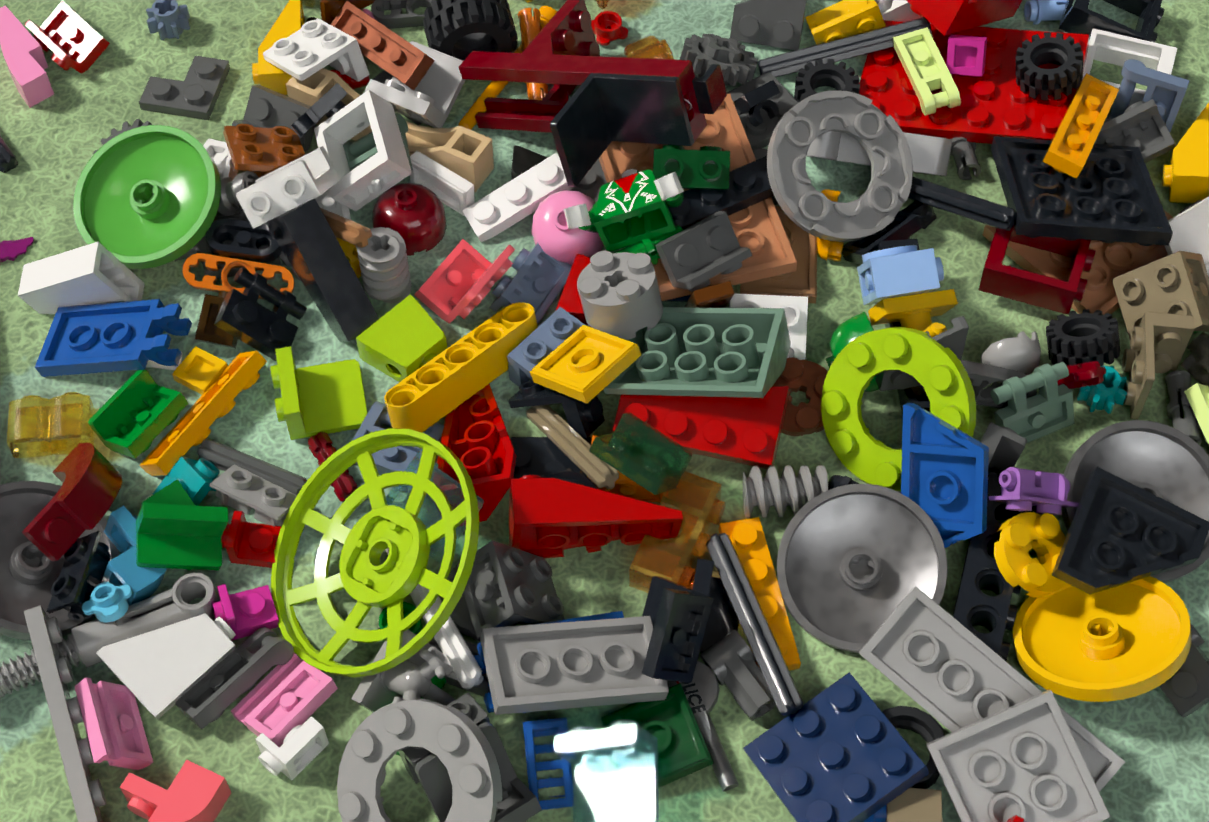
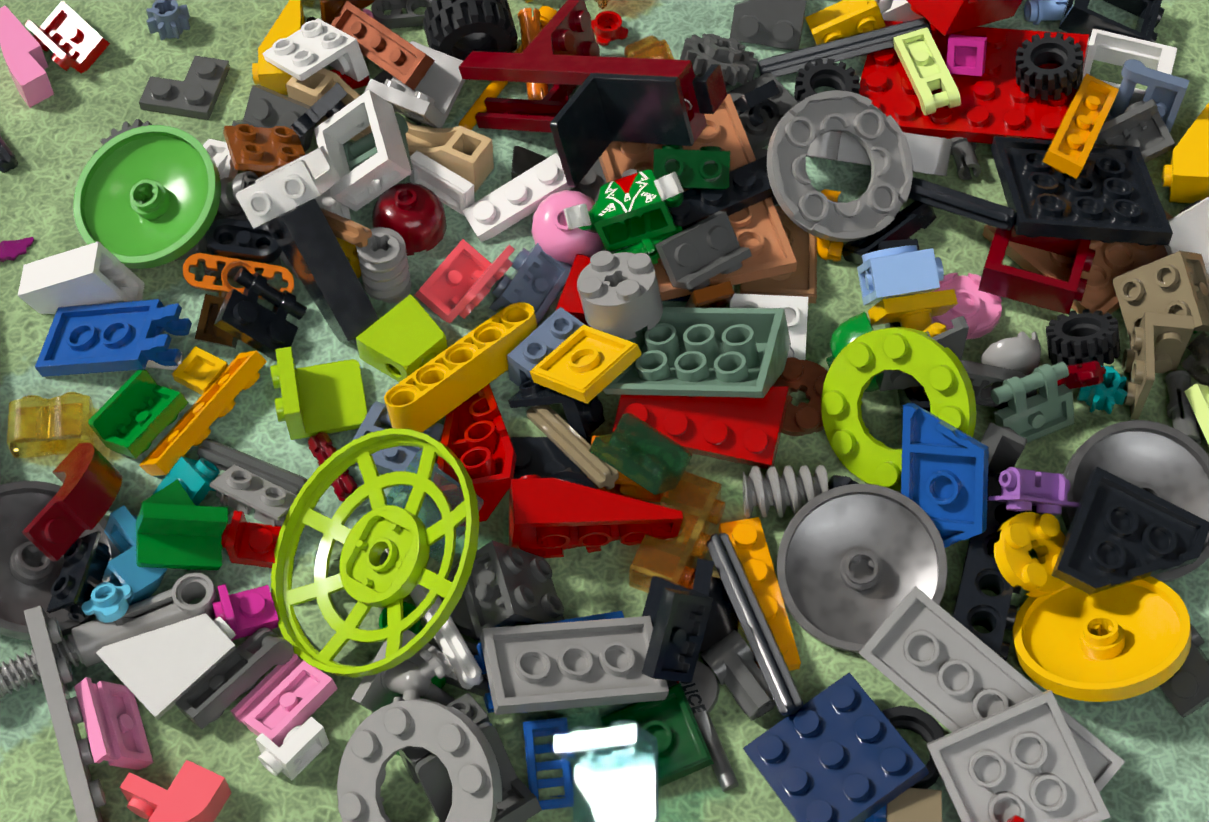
(979, 308): none -> bright pink tile

